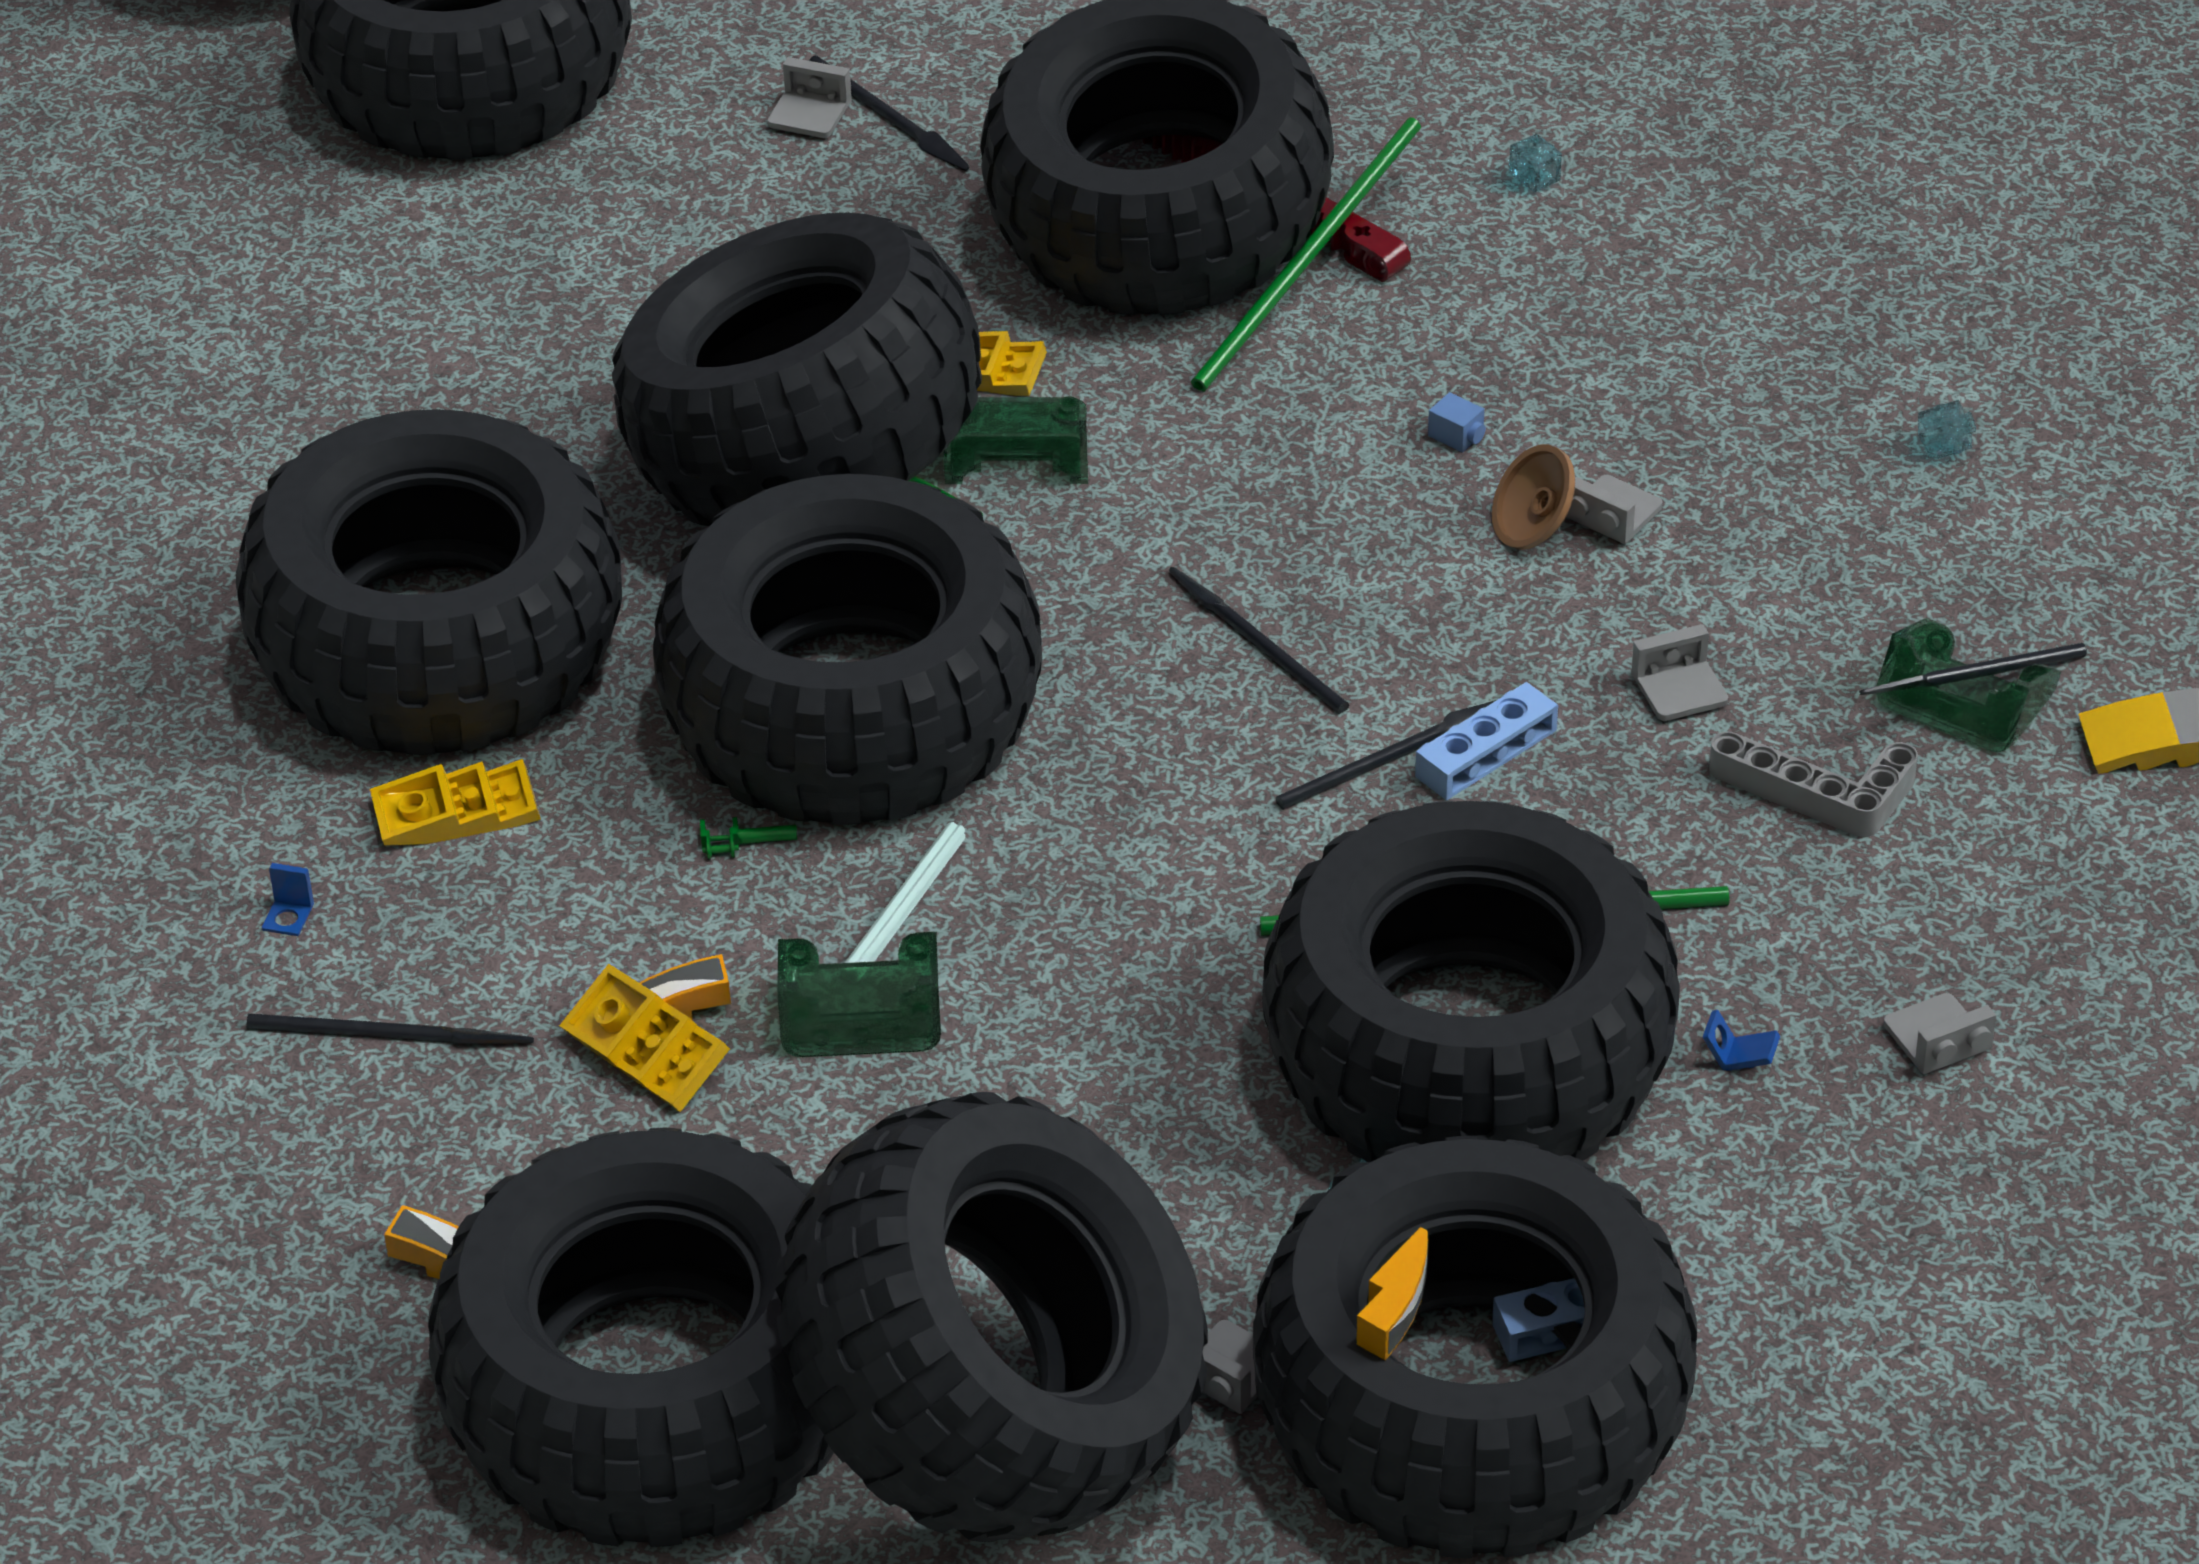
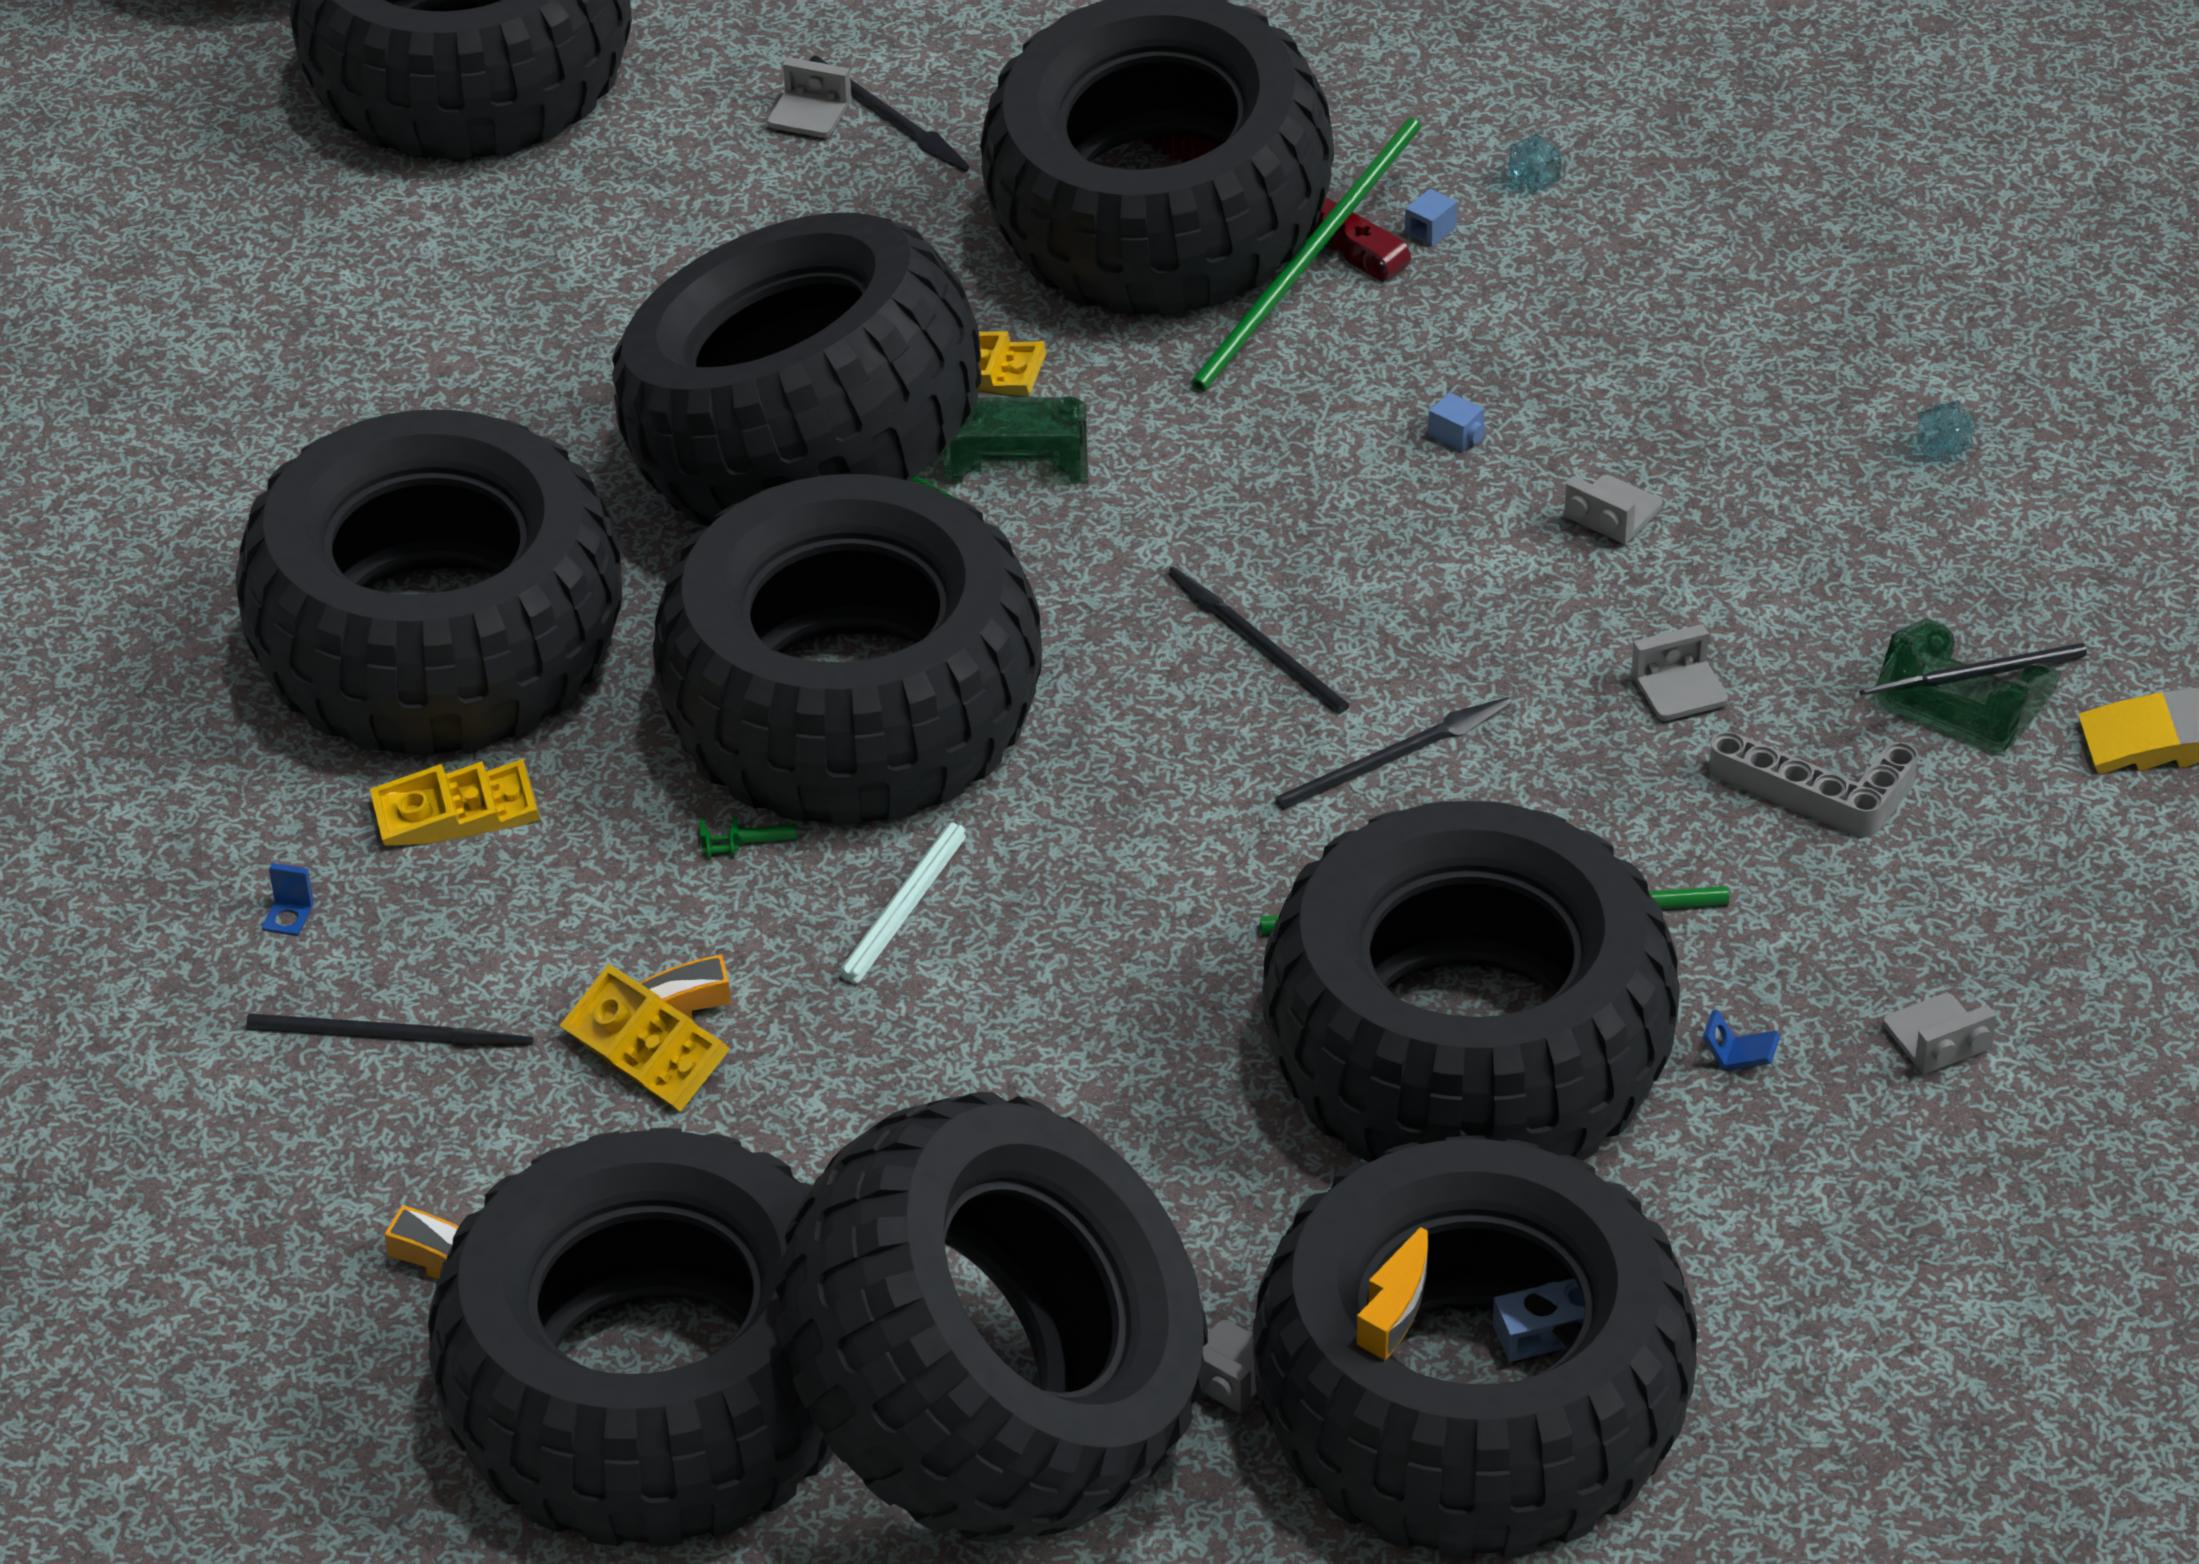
(859, 1004): clear green windscreen -> none
(1430, 217): none -> medium blue brick
(1486, 740): light blue brick -> none
(1533, 497): medium nougat dish -> none

